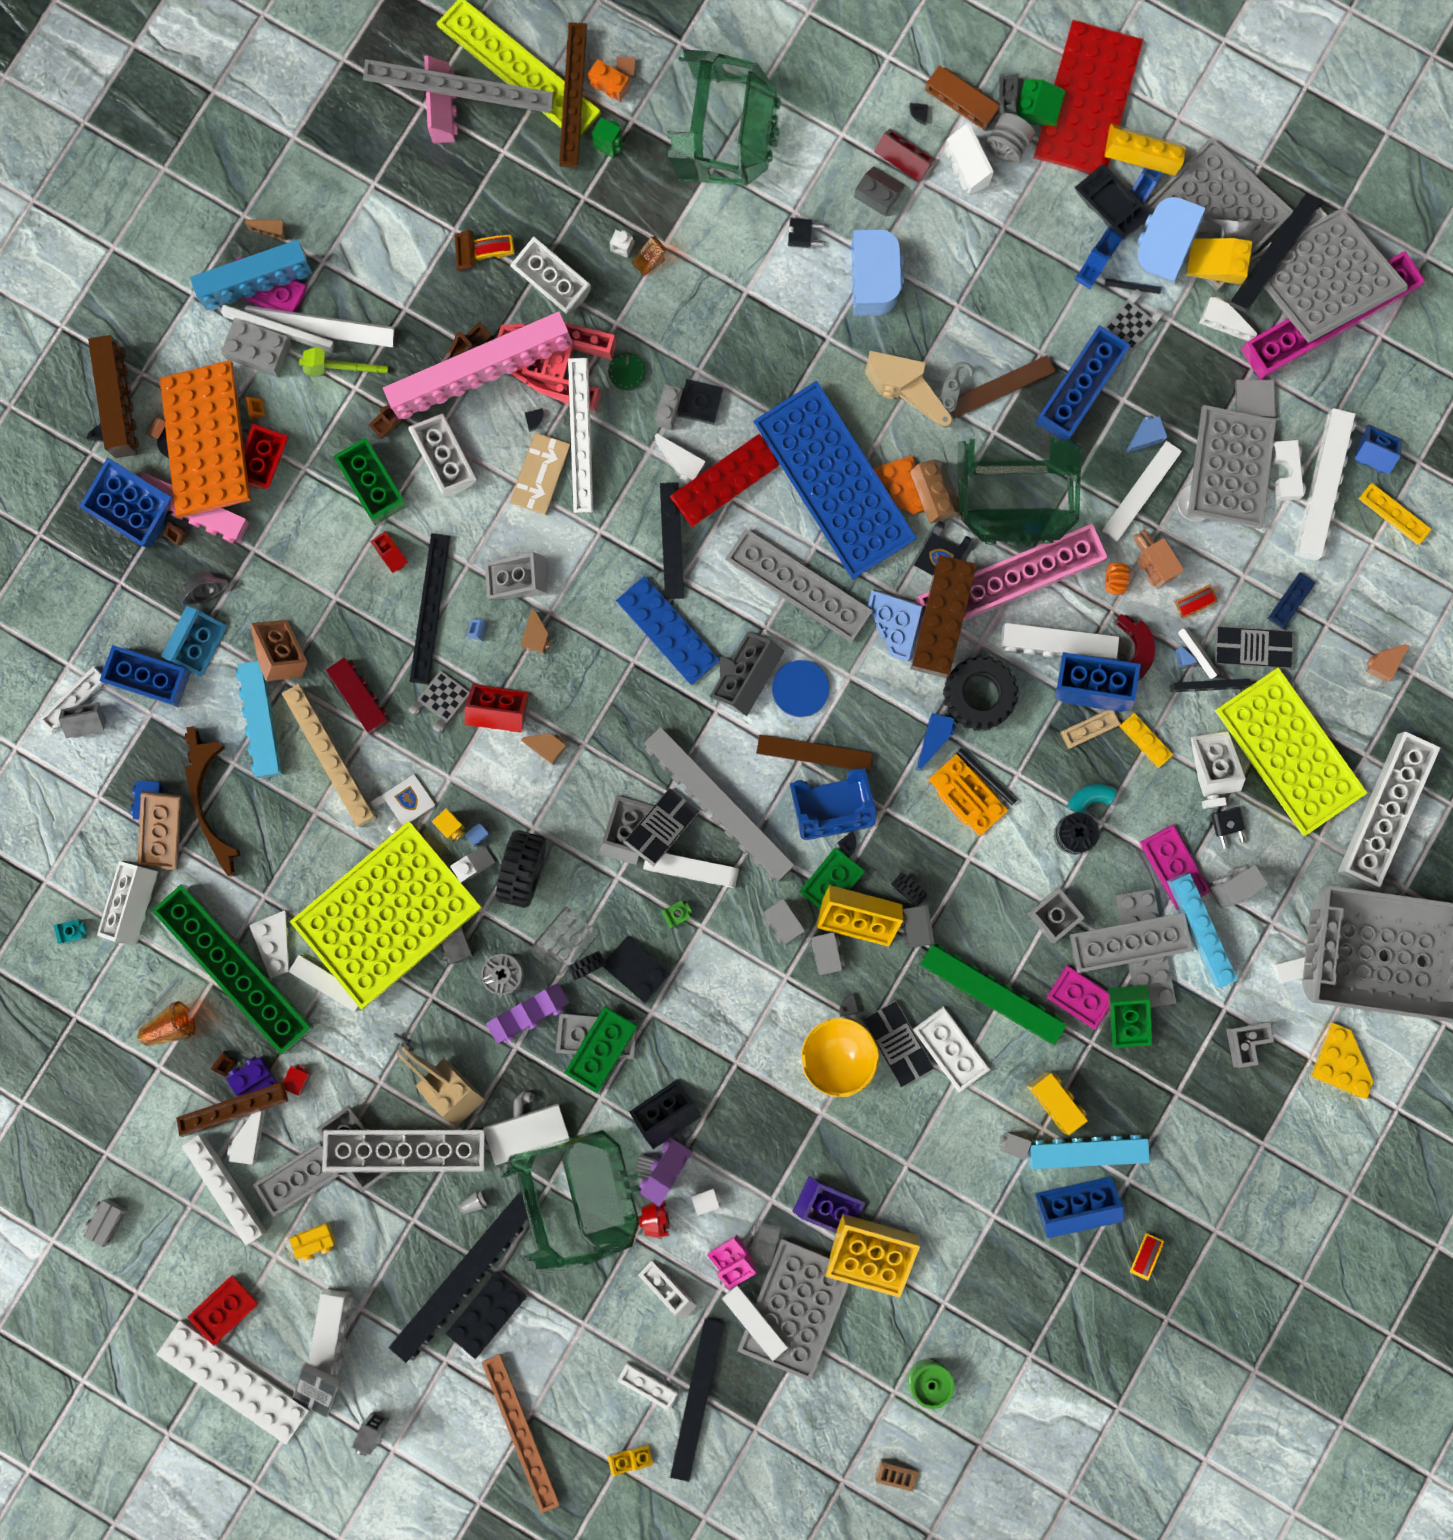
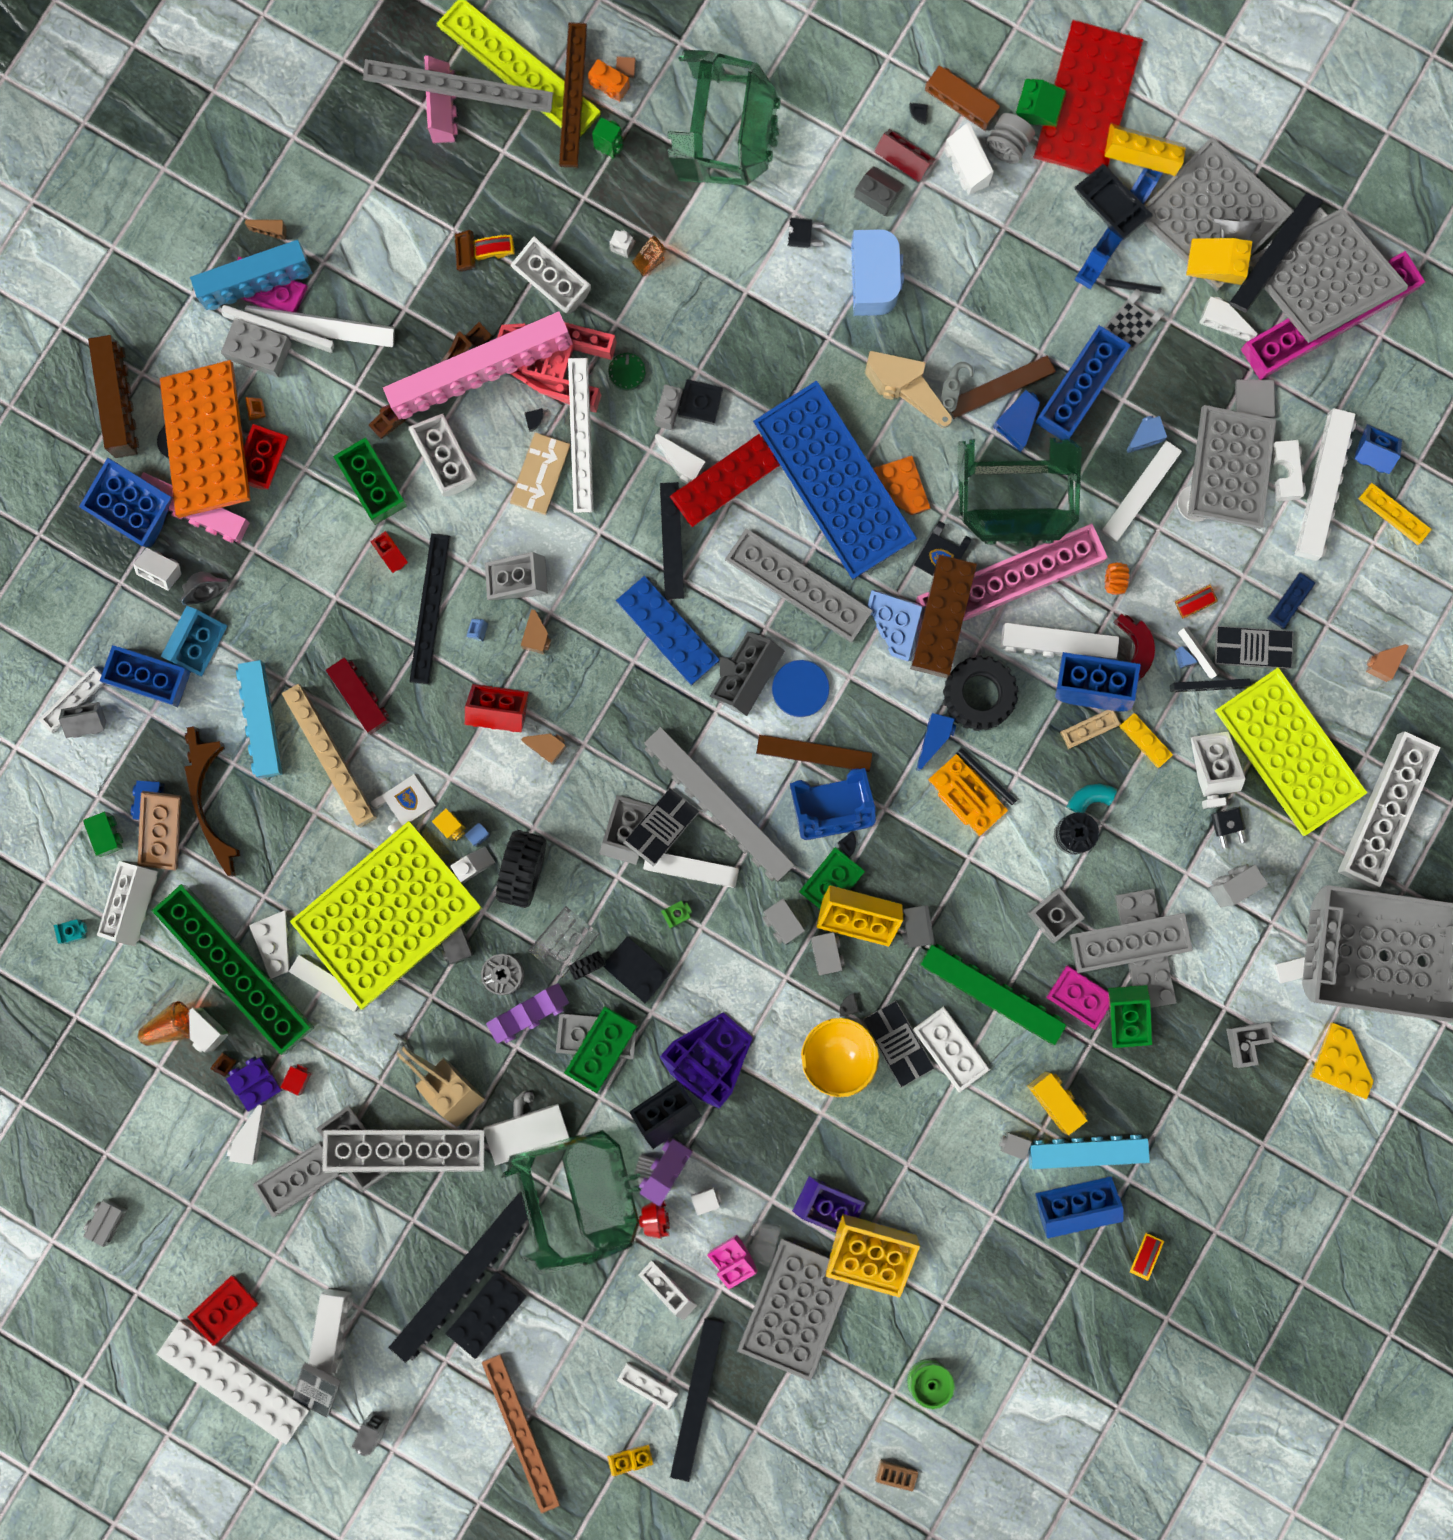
(95, 434): black tile -> none
(103, 834): none -> green brick
(156, 428): nougat tile -> none
(157, 568): none -> white brick
(175, 533): reddish brown slope -> none
(205, 1031): none -> white slope
(224, 1189): white brick -> none
(232, 1109): reddish brown tile -> none
(278, 650): nougat slope -> none
(312, 1241): yellow brick -> none
(315, 364): lime piece -> none
(442, 698): light grey flag -> none
(473, 1203): light grey cone -> none
(709, 1059): none -> dark purple wedge
(754, 1323): white tile -> none
(909, 889): black tyre -> none
(935, 490): medium nougat slope -> none
(1009, 92): dark grey hinge -> none
(1018, 420): none -> blue slope
(1157, 560): nougat brick -> none
(1169, 238): light blue brick -> none
(1171, 858): dark pink tile -> none
(1202, 930): medium azure brick -> none

